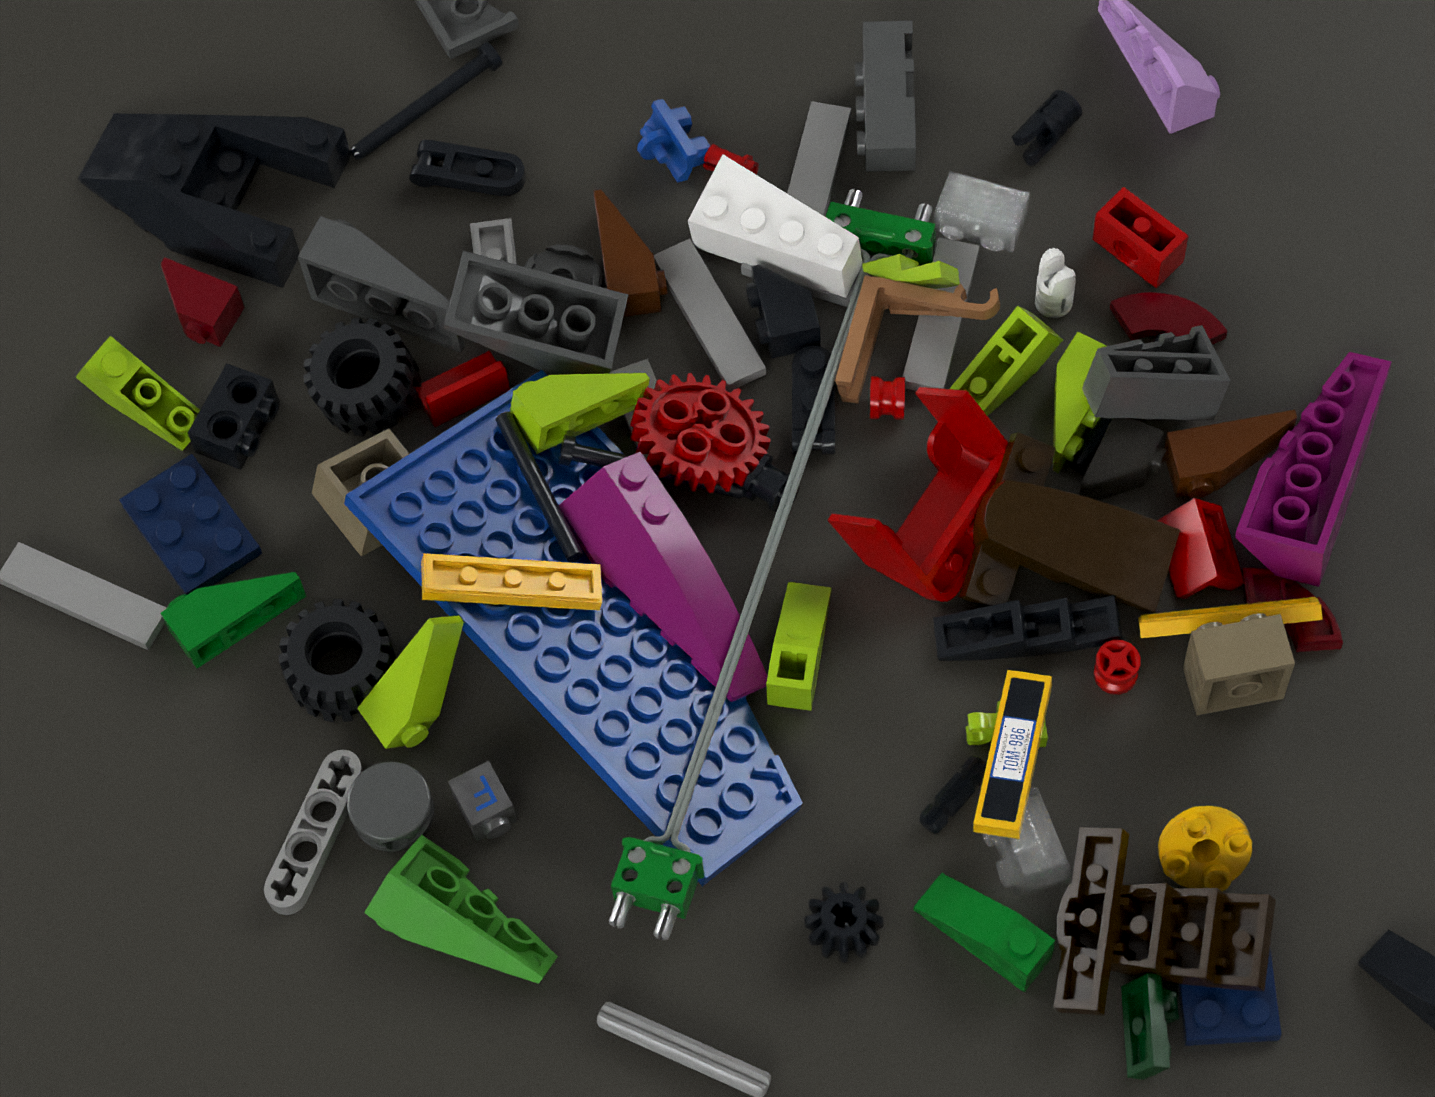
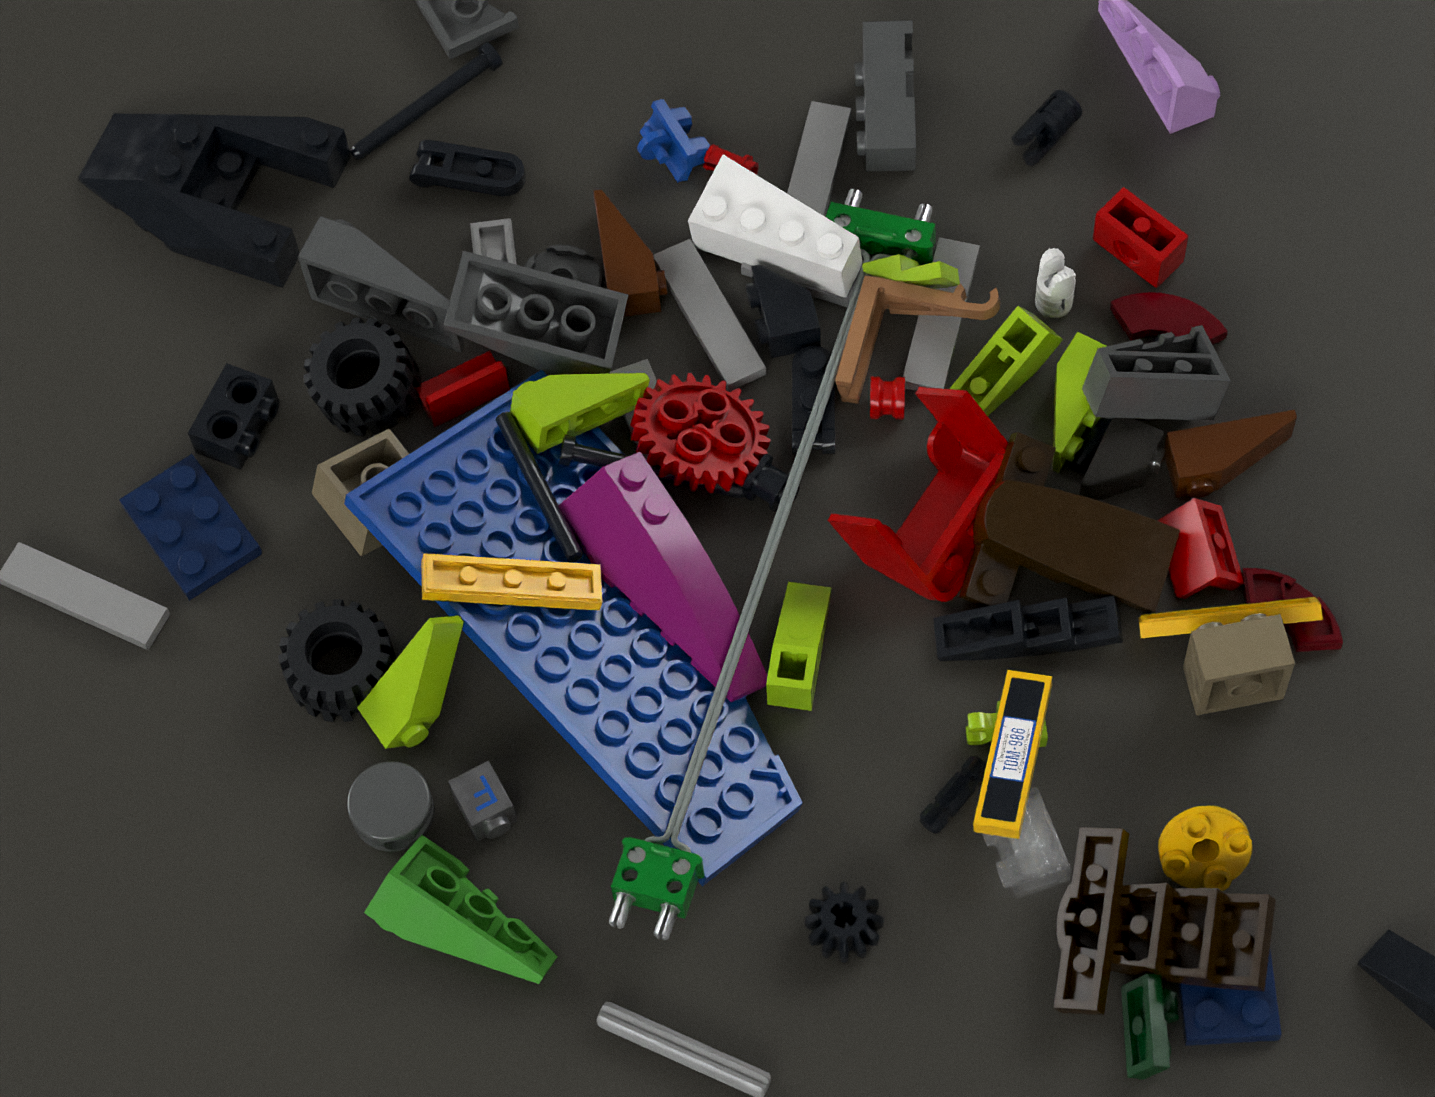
(139, 393): lime slope -> none
(202, 302): dark red slope -> none
(223, 614): green slope -> none
(308, 829): light grey beam -> none
(981, 212): clear brick -> none
(987, 930): green slope -> none
(1119, 656): red wheel -> none
(1311, 476): magenta wedge -> none

